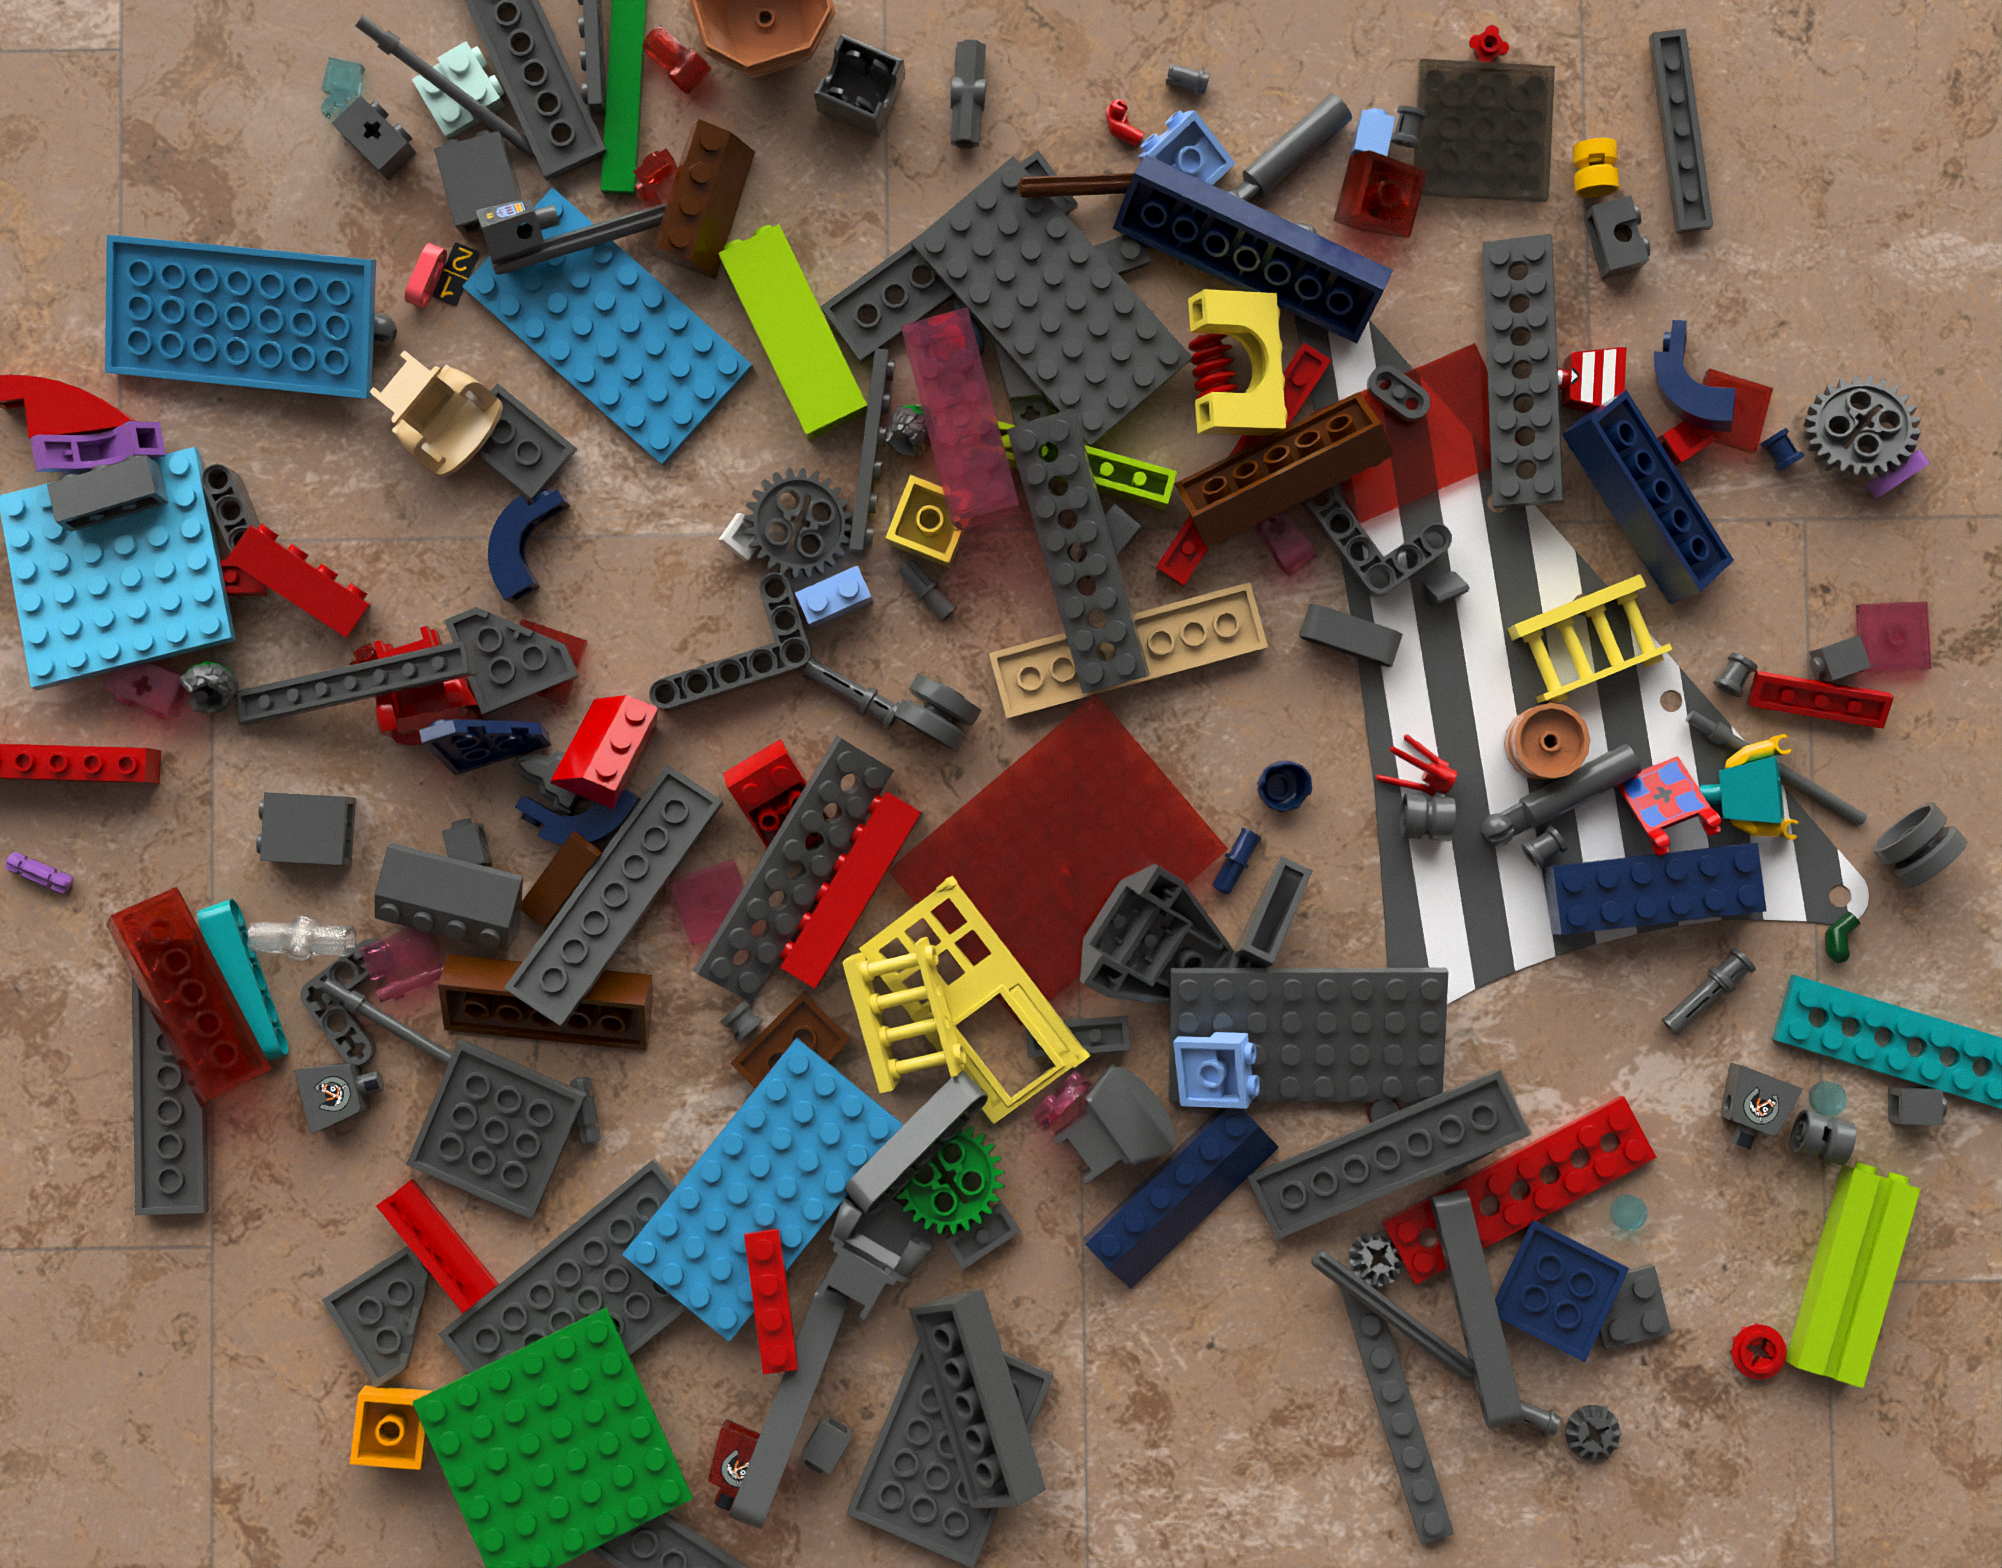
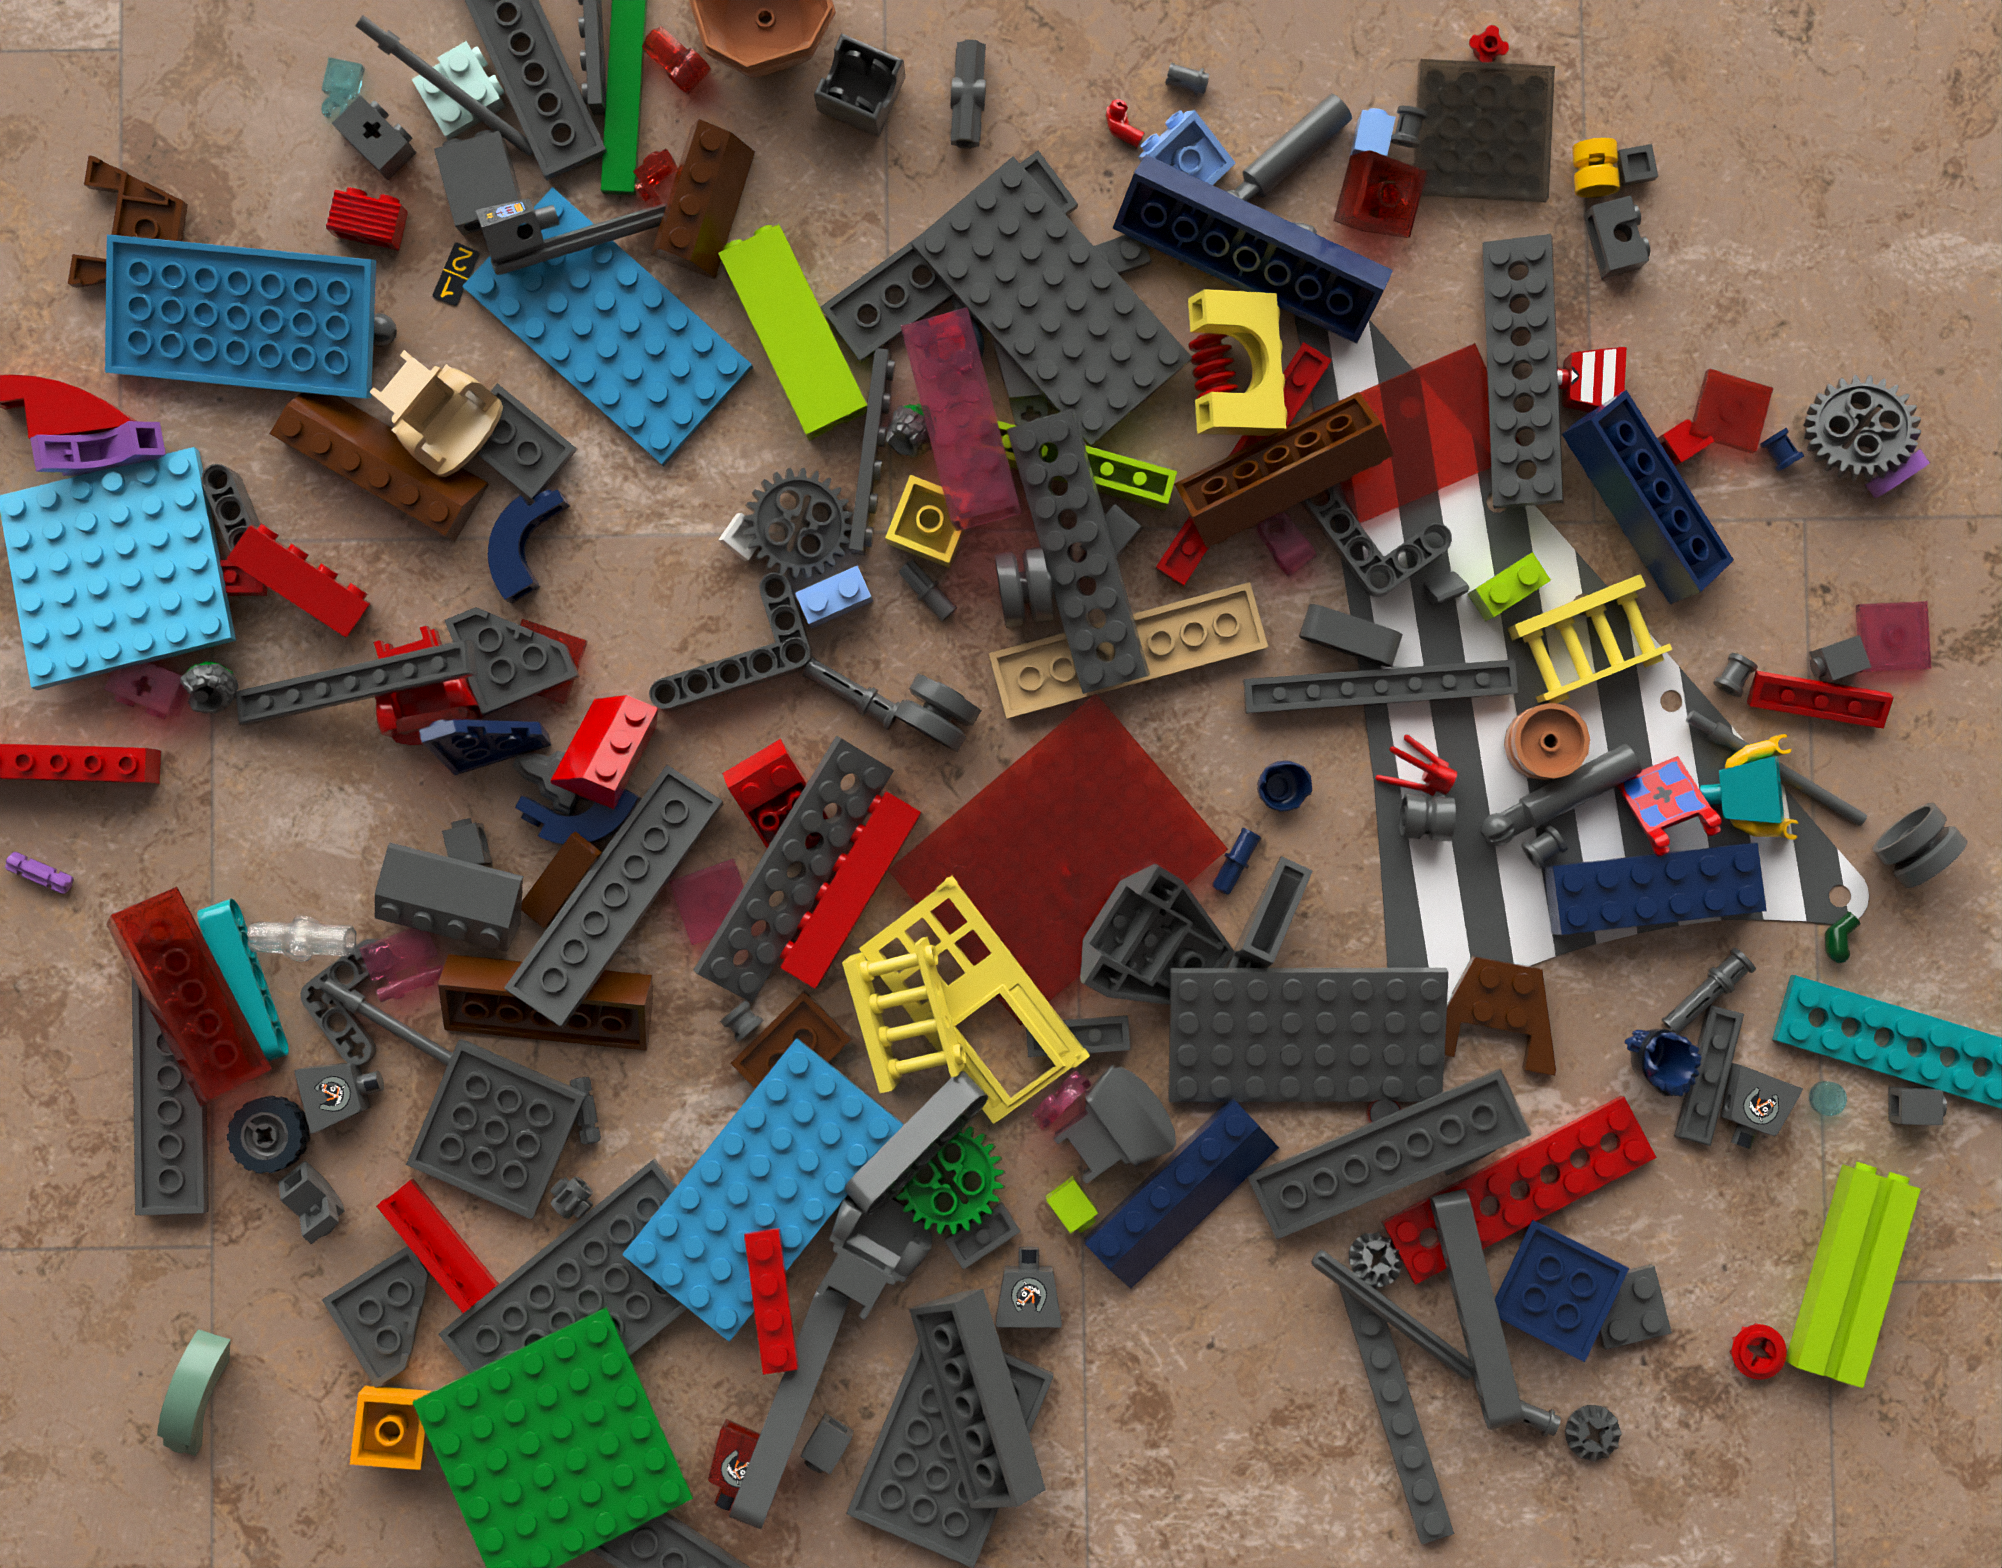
(107, 492): dark grey brick -> none
(139, 212): none -> reddish brown wing
(190, 1392): none -> sand green arch
(288, 1133): none -> black wheel
(306, 828): dark grey brick -> none
(312, 1200): none -> dark grey brick
(364, 654): clear red plate -> none
(367, 219): none -> red brick
(375, 460): none -> reddish brown slope
(425, 275): coral beam -> none
(571, 1197): none -> dark grey gear
(1024, 587): none -> dark grey wheel
(1028, 1294): none -> dark grey torso
(1072, 1205): none -> lime brick
(1074, 185): reddish brown axle -> none
(1216, 1070): light blue plate -> none
(1380, 686): none -> dark grey plate
(1400, 390): dark grey plate -> none
(1505, 999): none -> reddish brown wing
(1509, 587): none -> lime brick
(1628, 1212): clear light blue tile -> none
(1637, 165): none -> dark grey plate
(1664, 1060): none -> dark blue hair
(1680, 131): dark grey plate -> none
(1690, 401): dark blue arch -> none
(1704, 1099): none -> dark grey tile
(1829, 1138): dark grey wheel -> none

